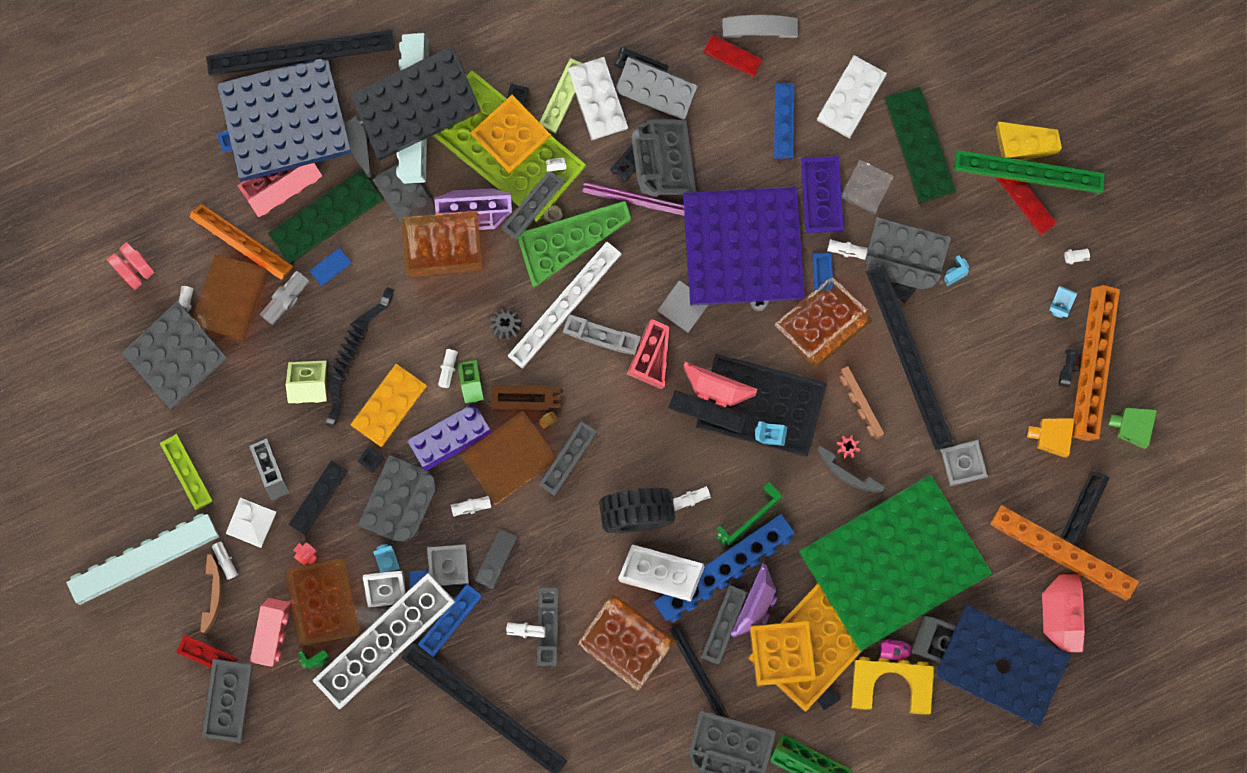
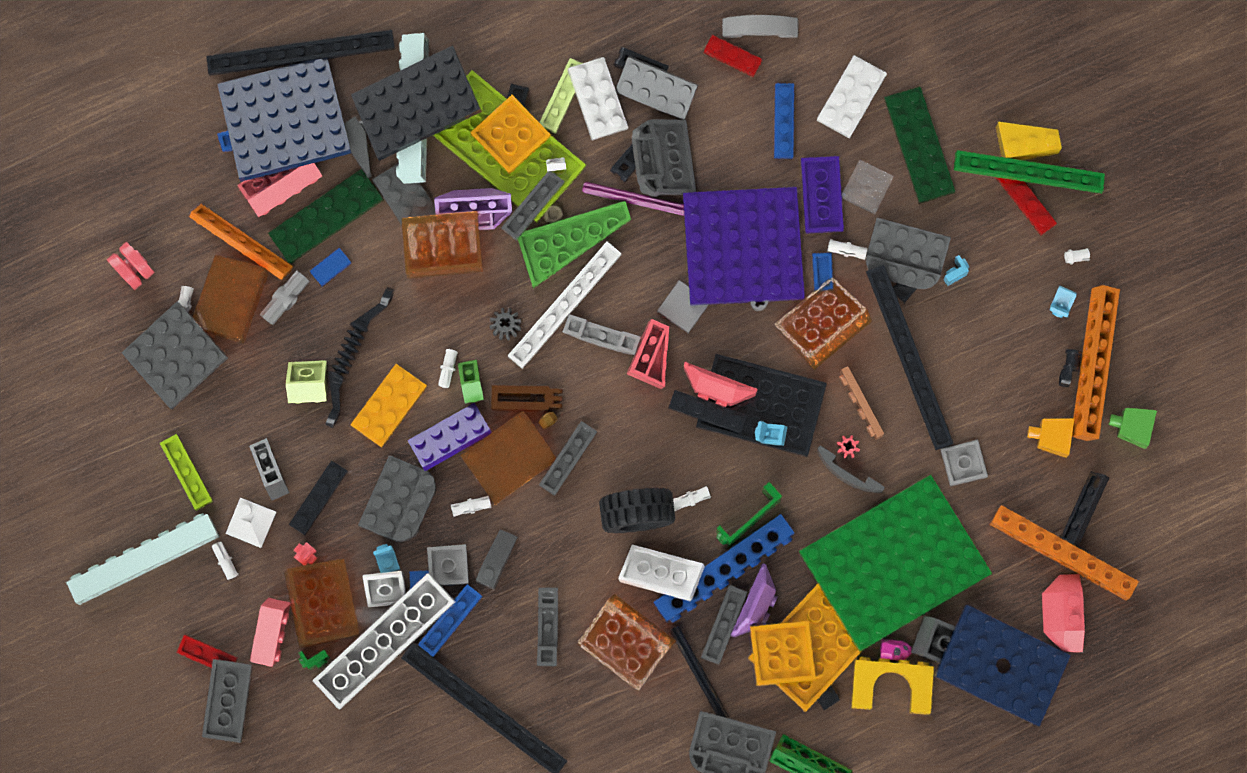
(209, 619): nougat slope -> none
(370, 459): black tile -> none
(525, 630): white axle -> none

